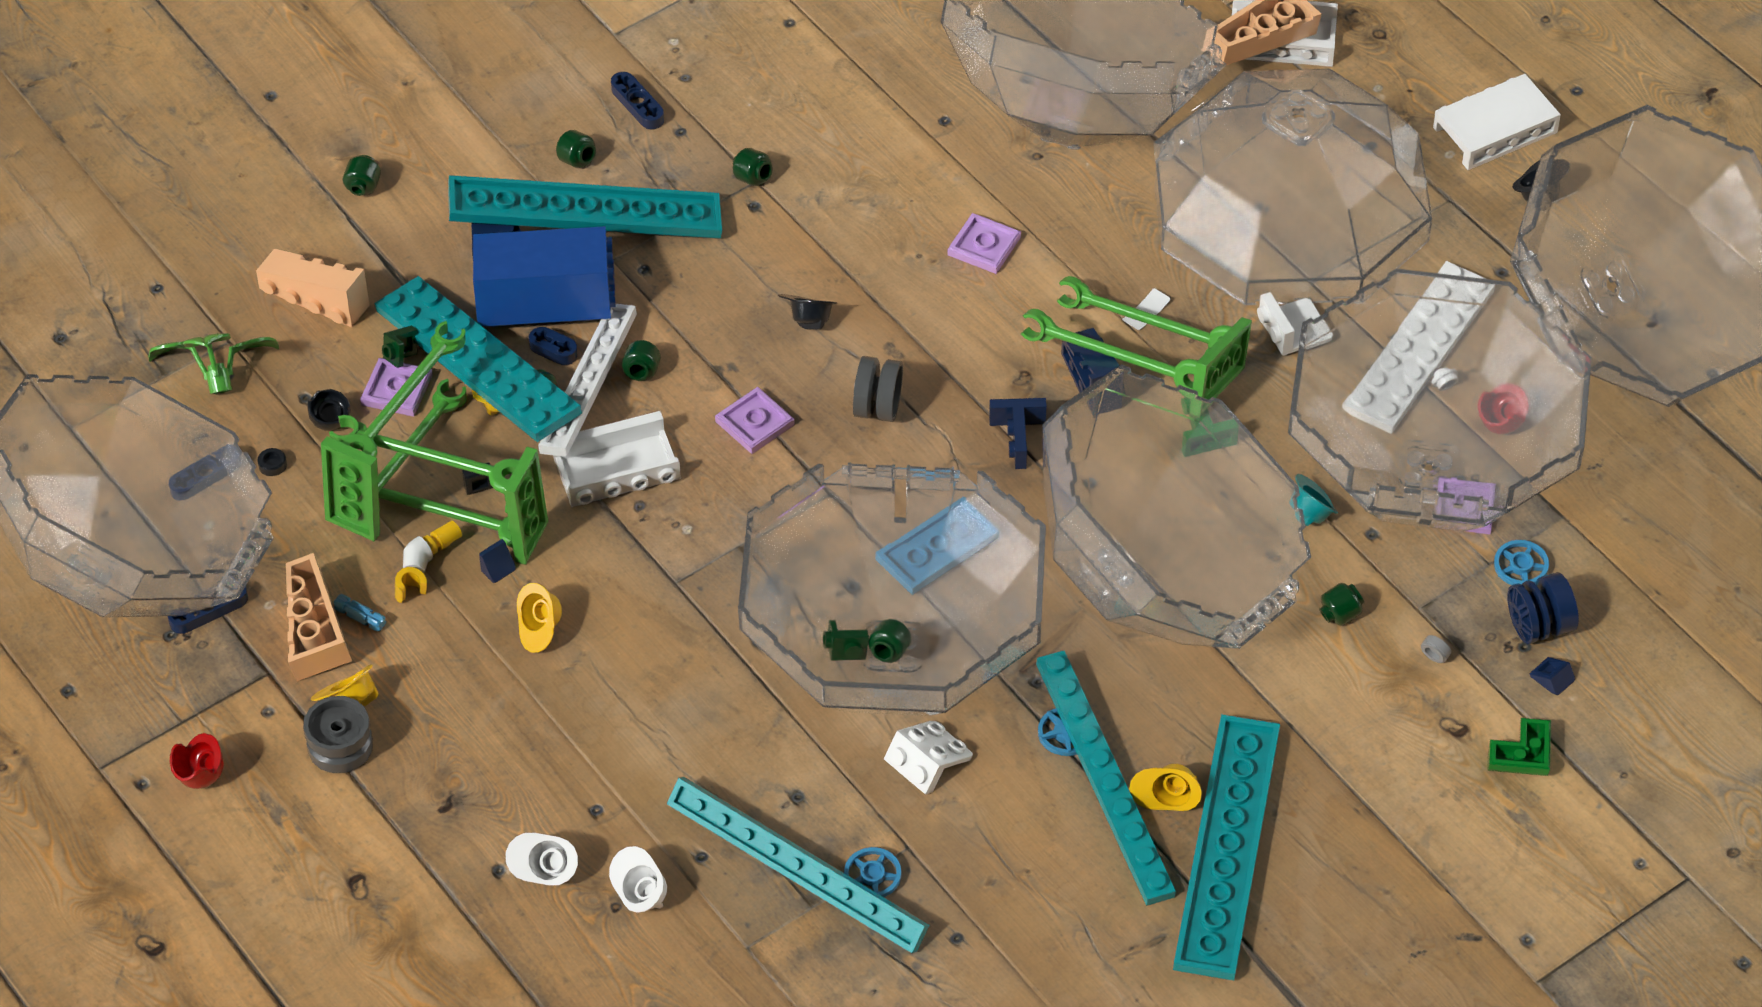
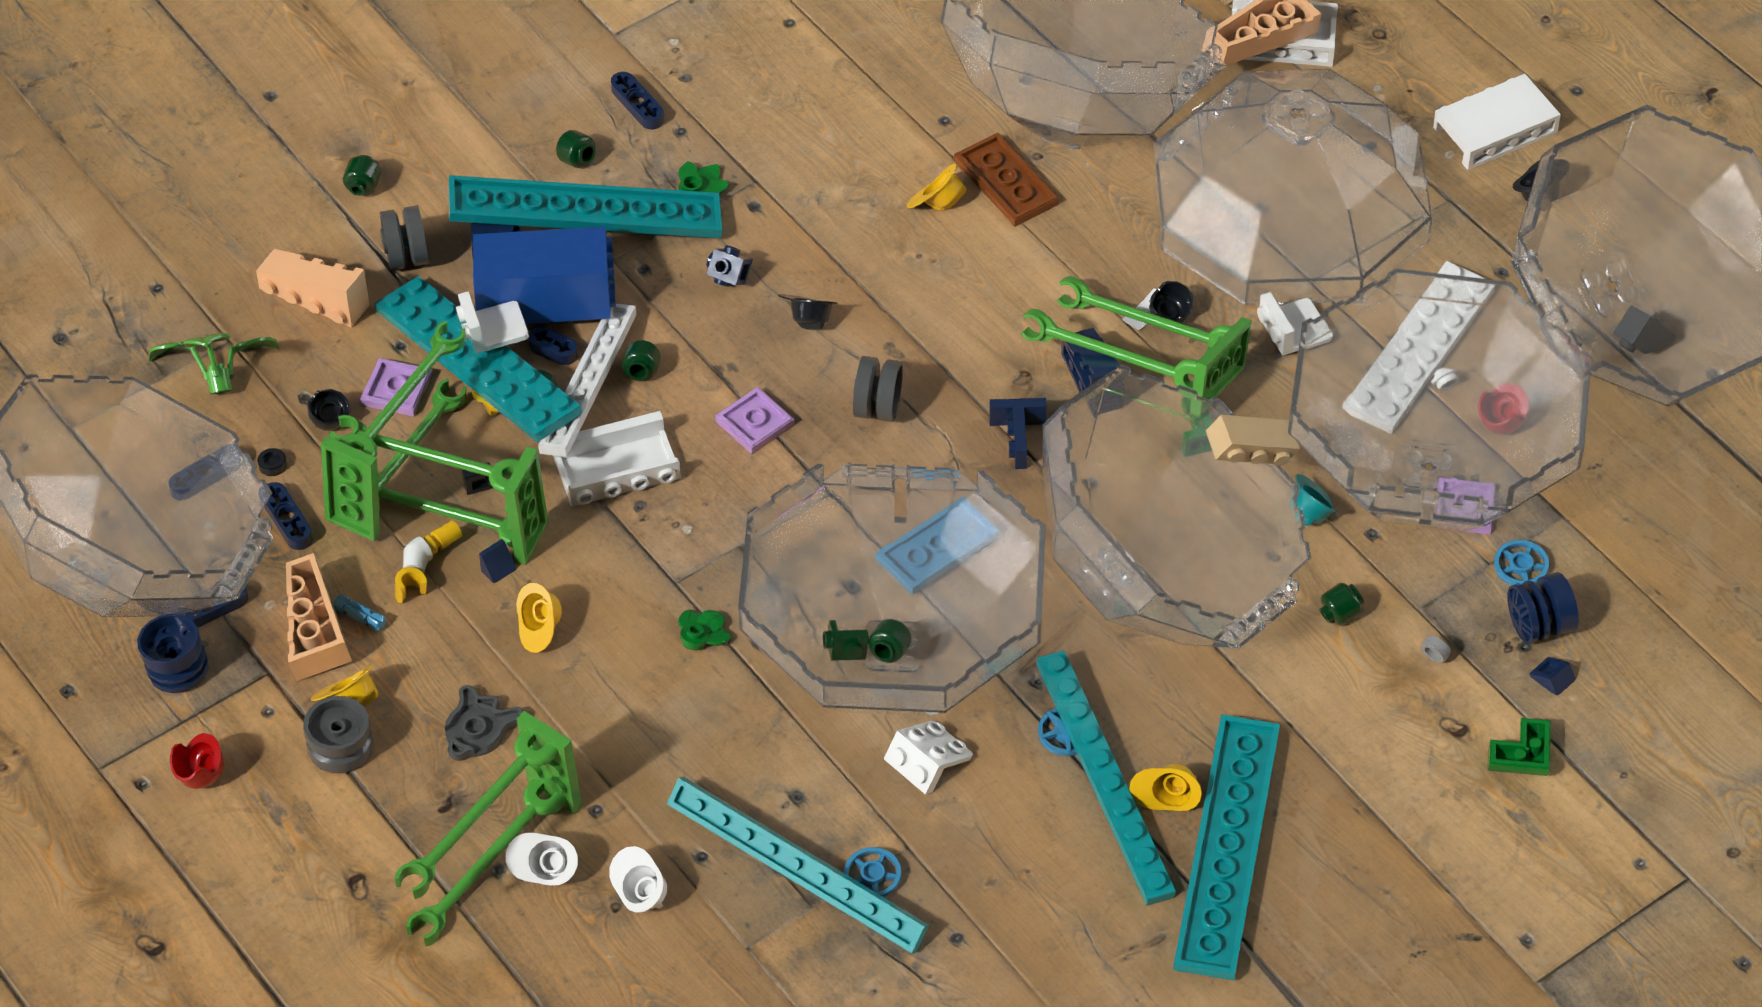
(173, 653): none -> dark blue wheel
(286, 526): none -> dark blue beam
(399, 238): none -> dark grey wheel
(399, 345): dark green bracket -> none
(477, 724): none -> dark grey tile
(491, 326): none -> white bracket
(549, 771): none -> bright green piece
(702, 179): none -> green plate
(702, 629): none -> green plate
(728, 266): none -> brick
(752, 167): dark green head -> none
(941, 192): none -> yellow piece
(984, 243): lavender tile -> none
(1006, 179): none -> dark orange tile
(1172, 301): none -> black hair
(1251, 440): none -> tan brick
(1642, 332): none -> dark grey slope

